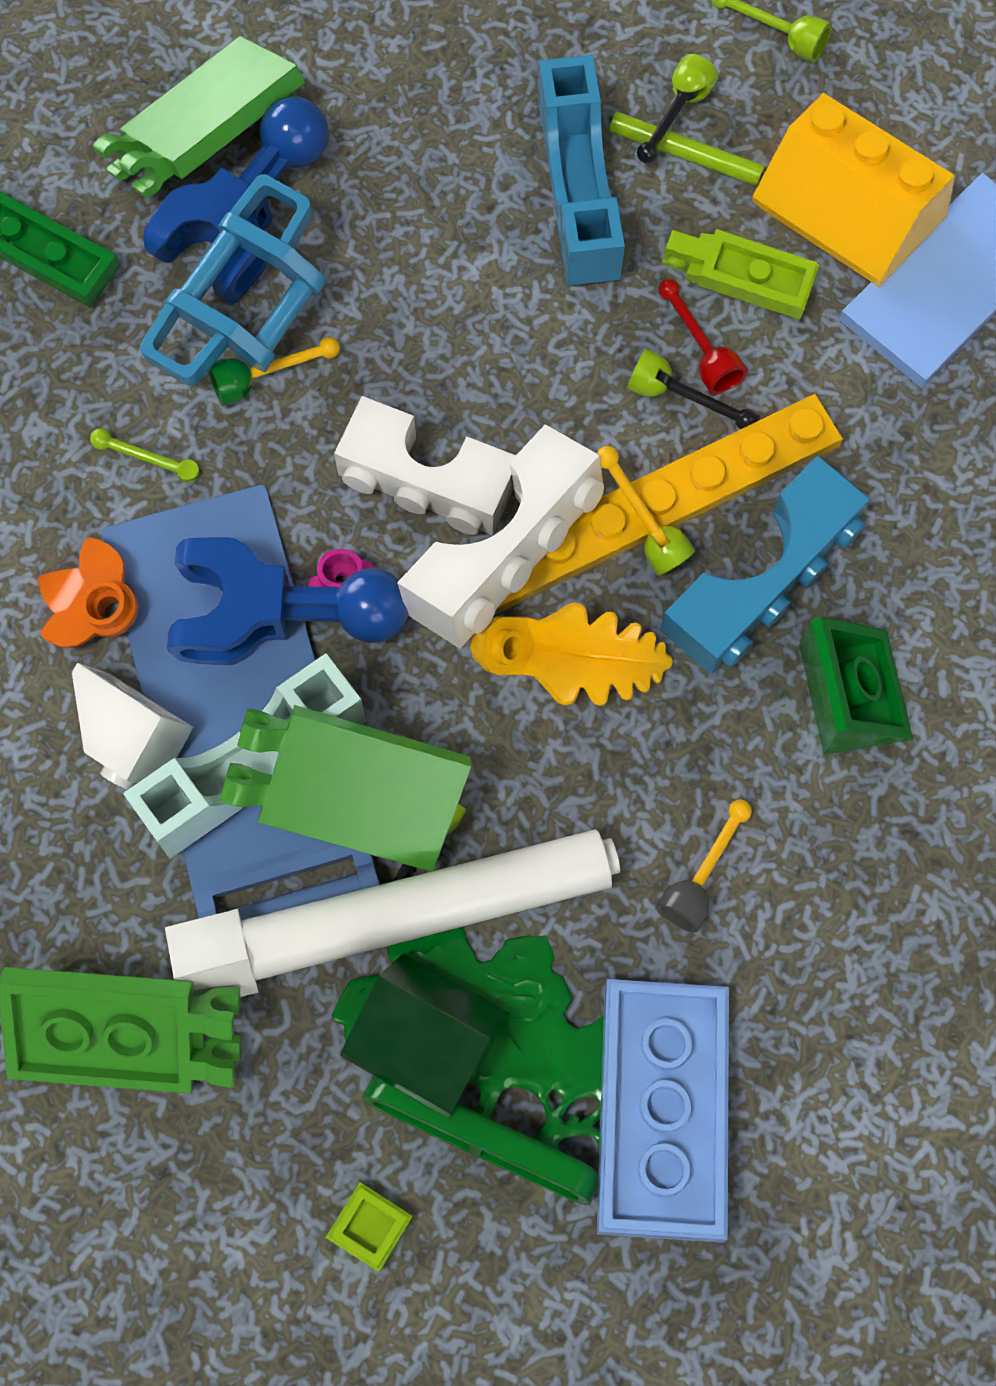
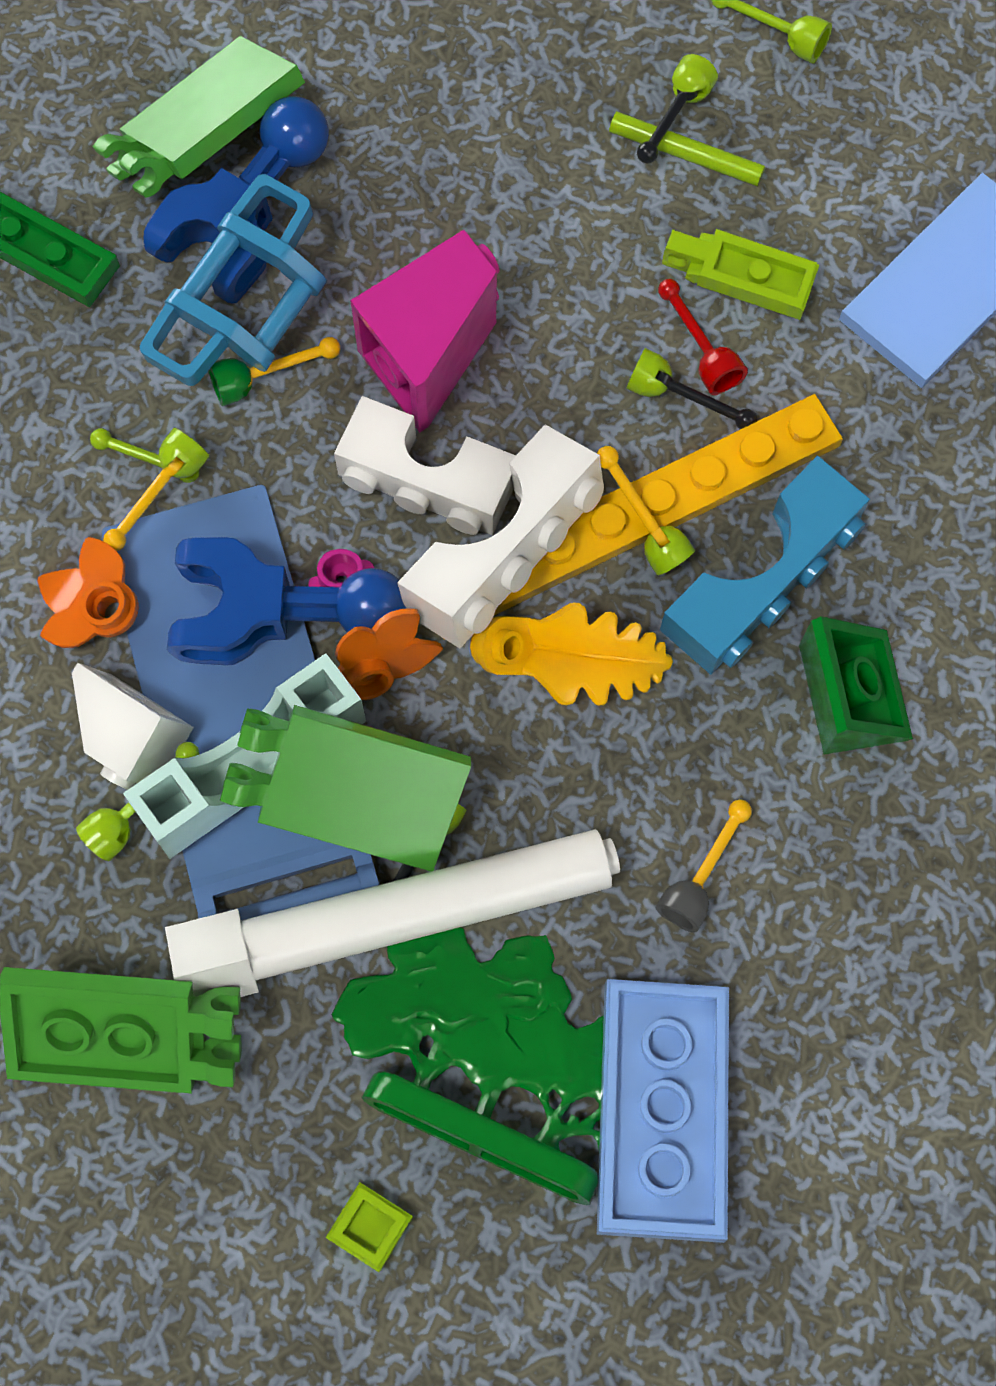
(109, 830): none -> lime hinge
(179, 458): none -> hinge
(386, 652): none -> orange plate
(423, 1034): dark green slope -> none
(428, 323): none -> dark pink slope
(574, 150): dark azure arch -> none
(854, 189): yellow slope -> none

